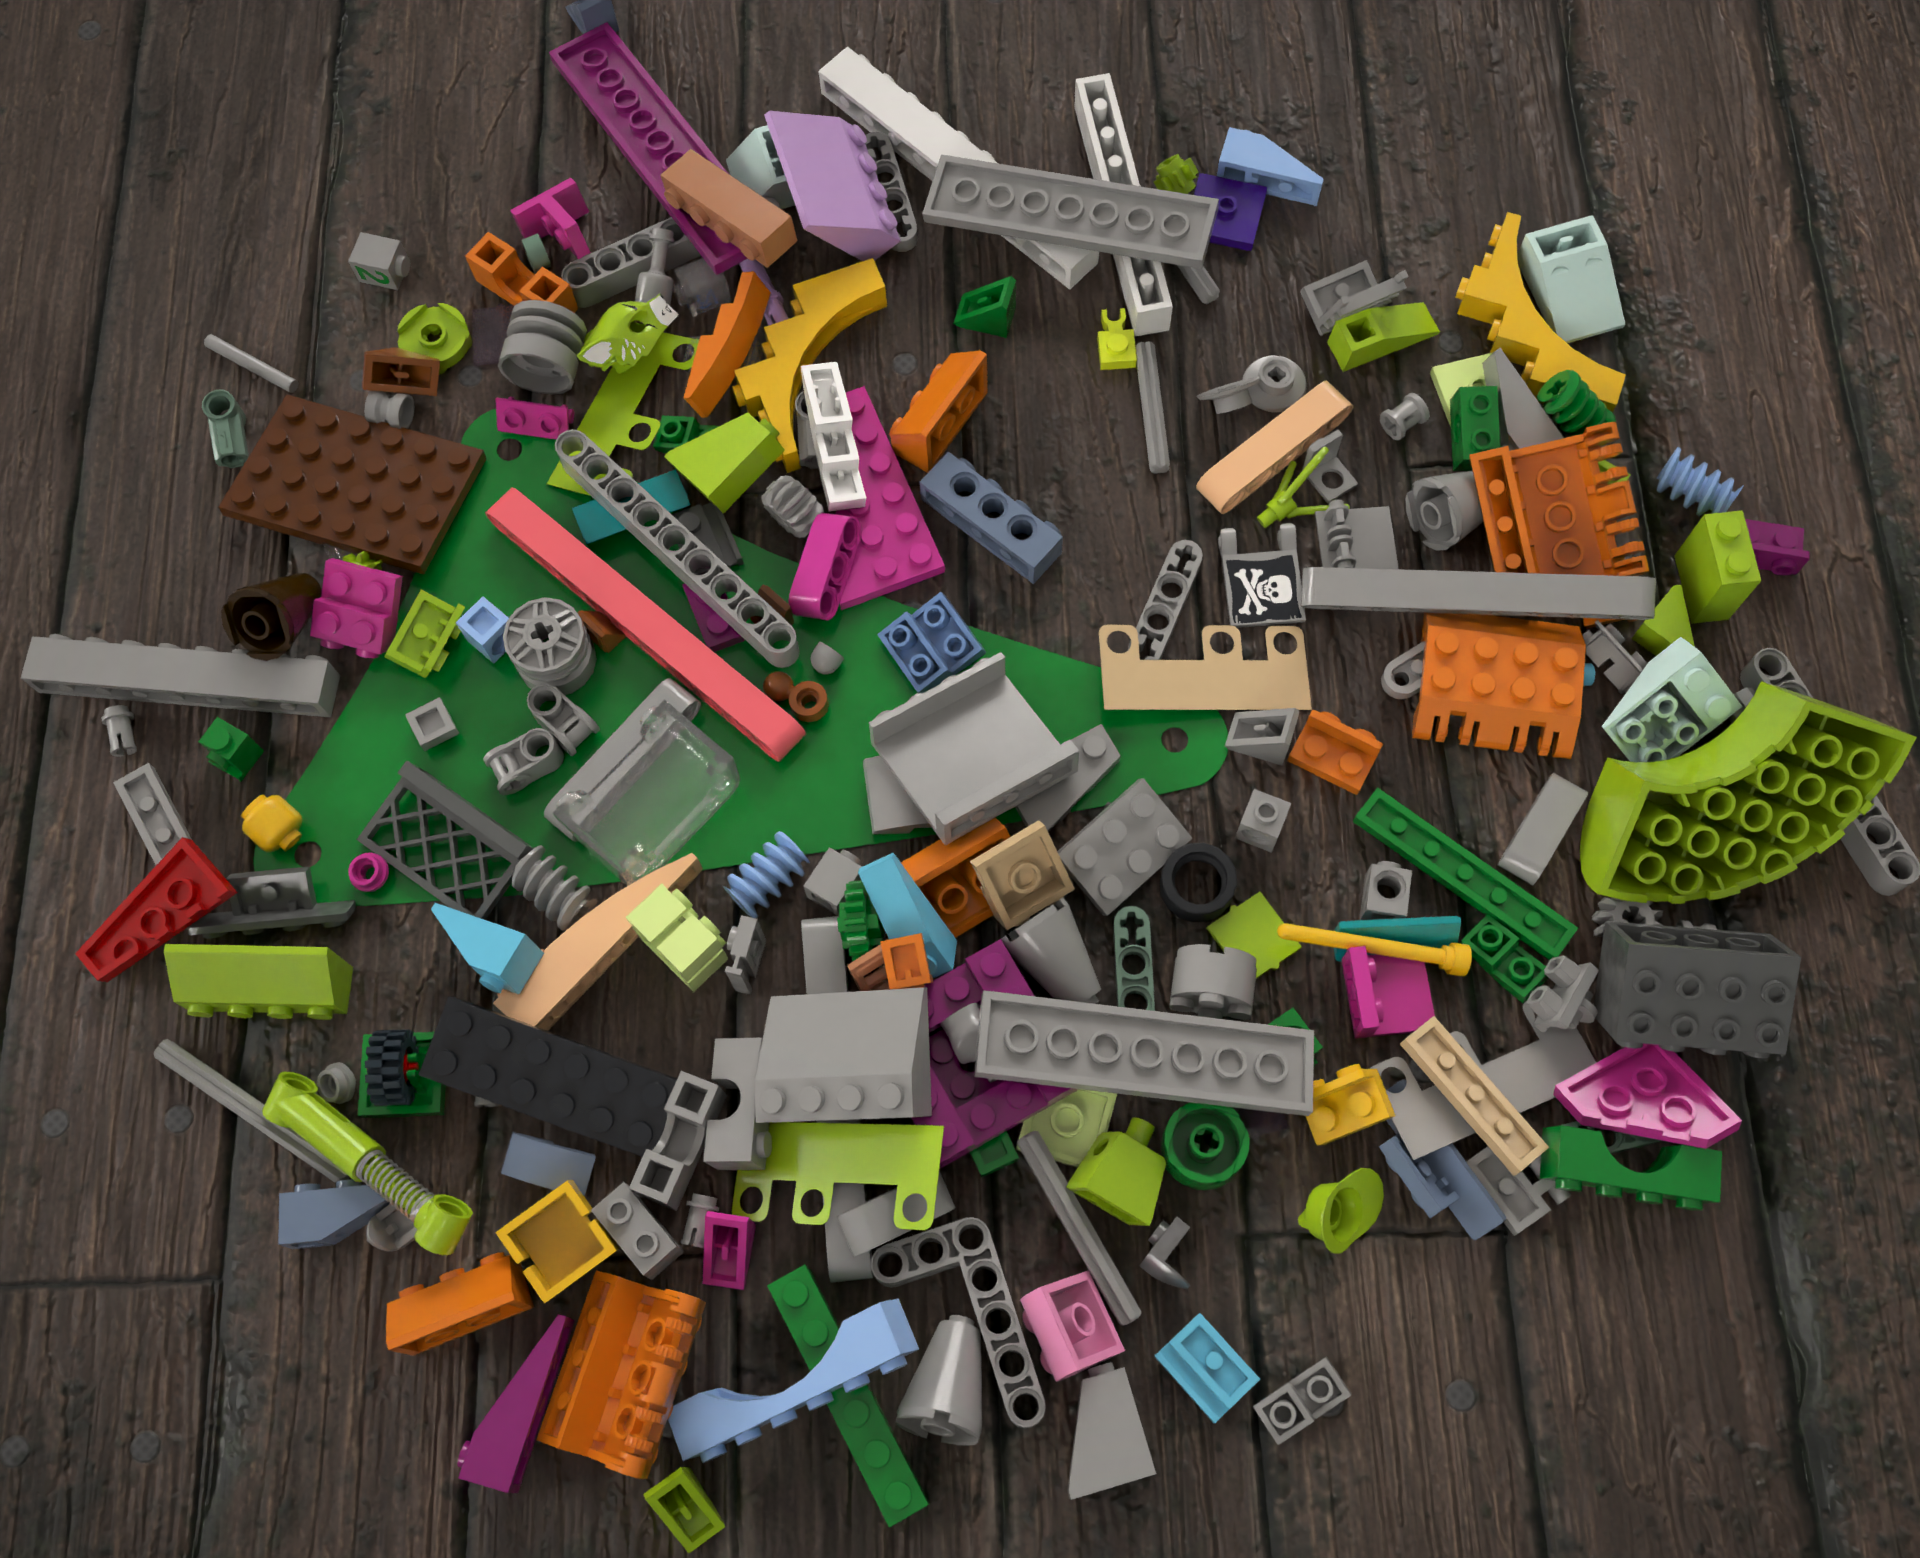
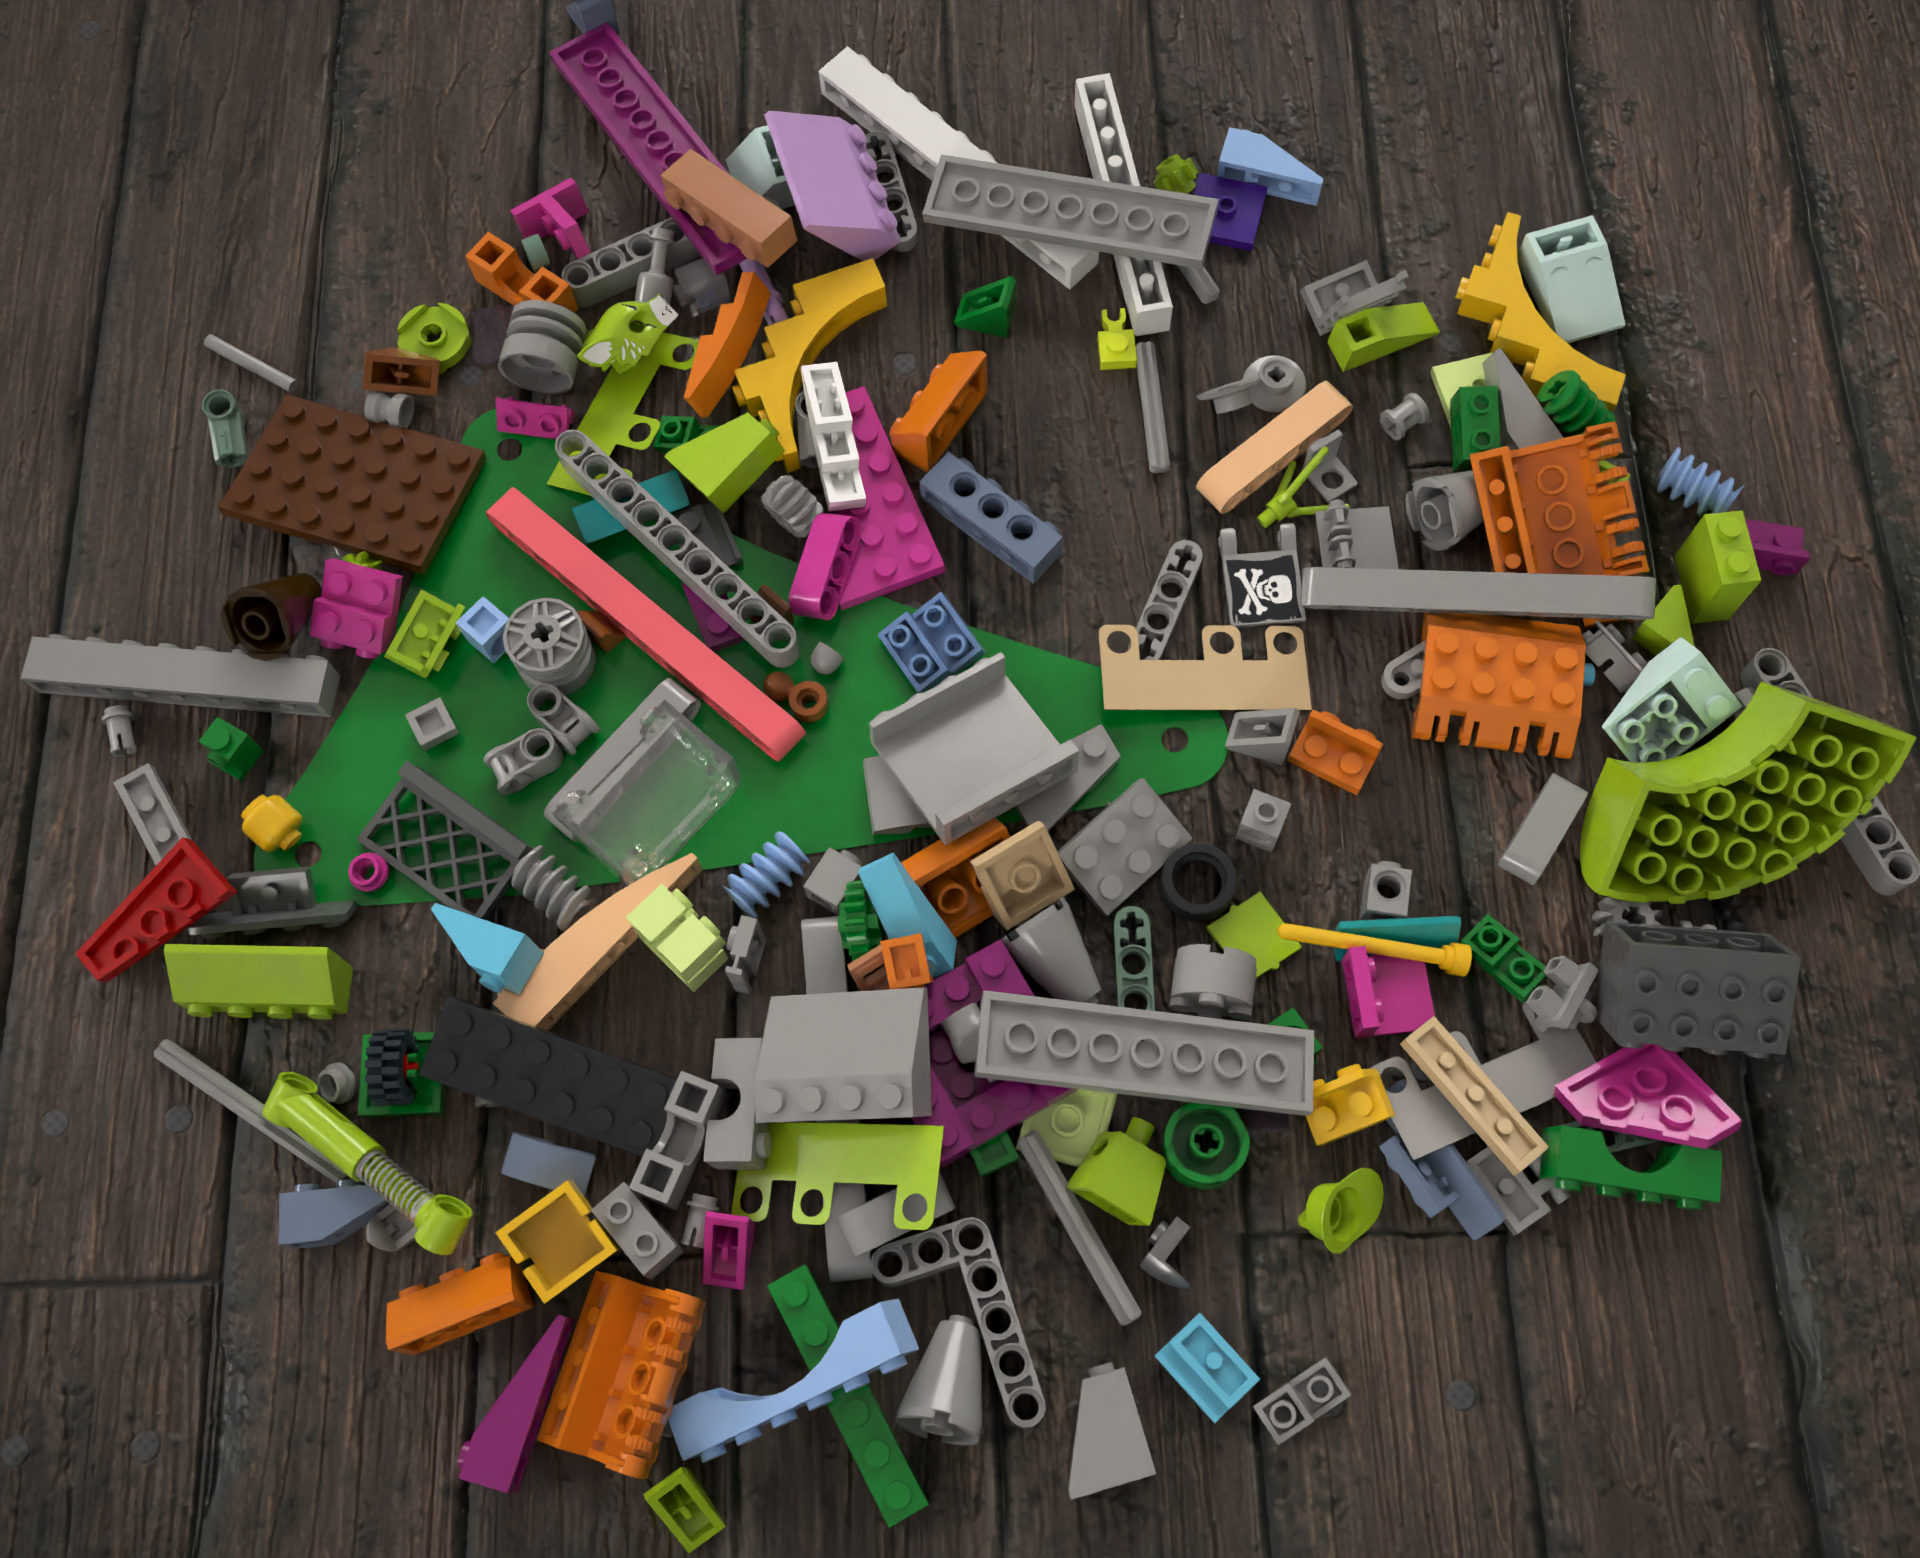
(379, 261): light grey brick -> none
(1070, 1325): bright pink brick -> none
(1465, 874): green plate -> none

